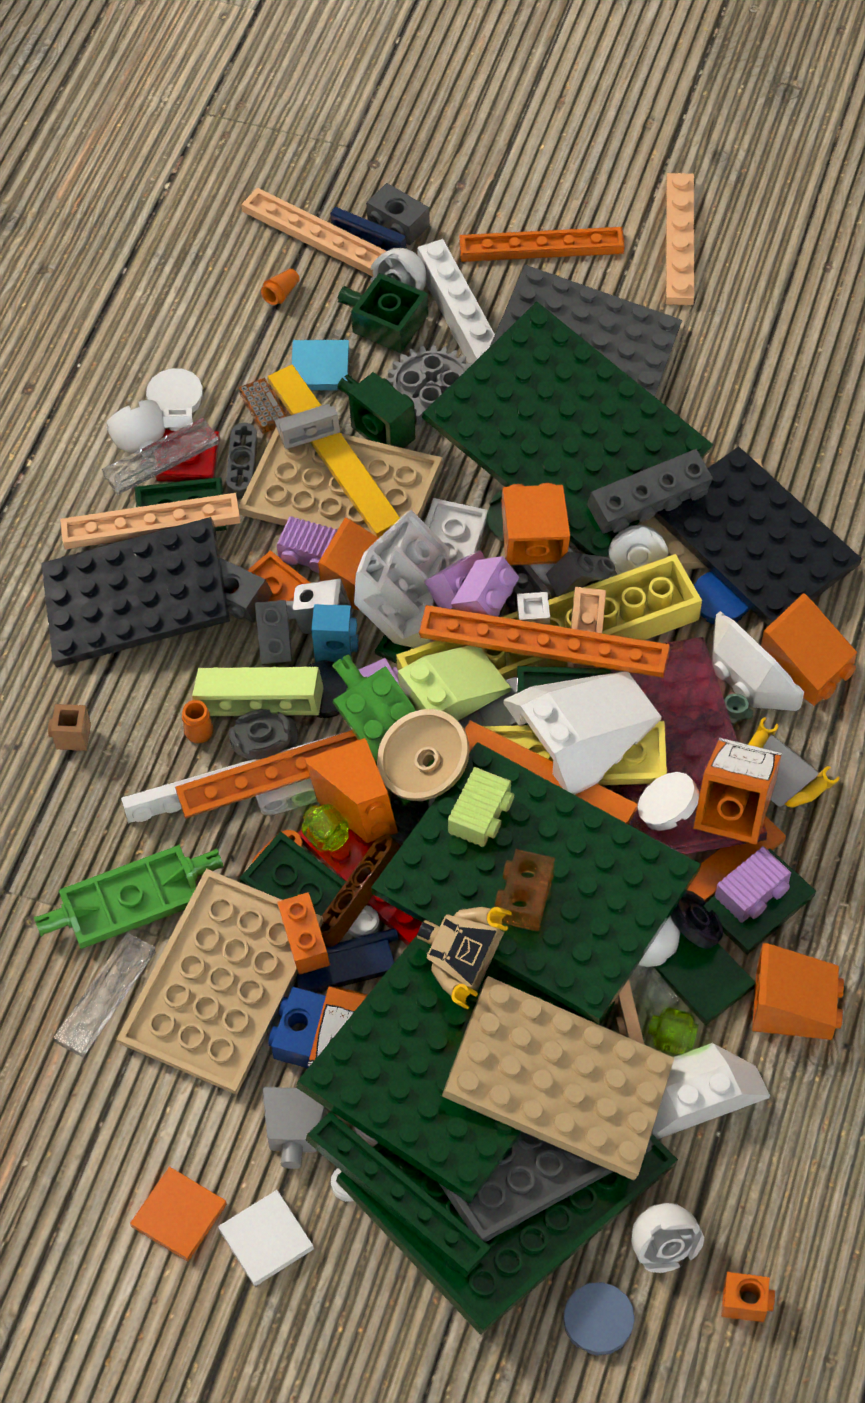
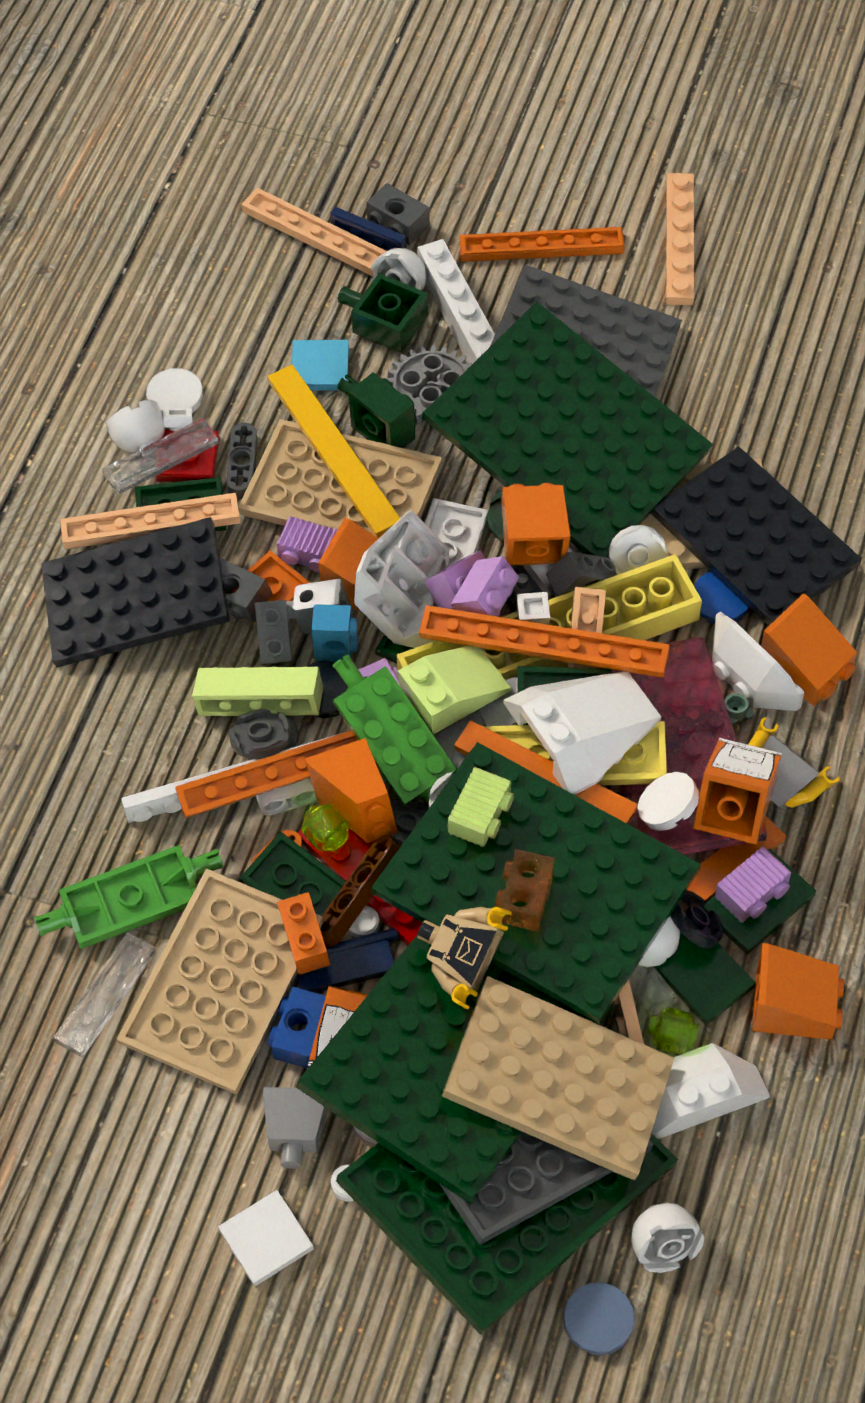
(70, 727): medium nougat brick -> none
(178, 1213): orange tile -> none
(197, 722): orange piece -> none
(262, 404): tile -> none
(279, 287): orange cone -> none
(308, 426): light grey panel -> none
(398, 1194): dark green plate -> none
(415, 742): tan dish -> none
(649, 492): dark grey brick -> none
(736, 1308): orange brick -> none

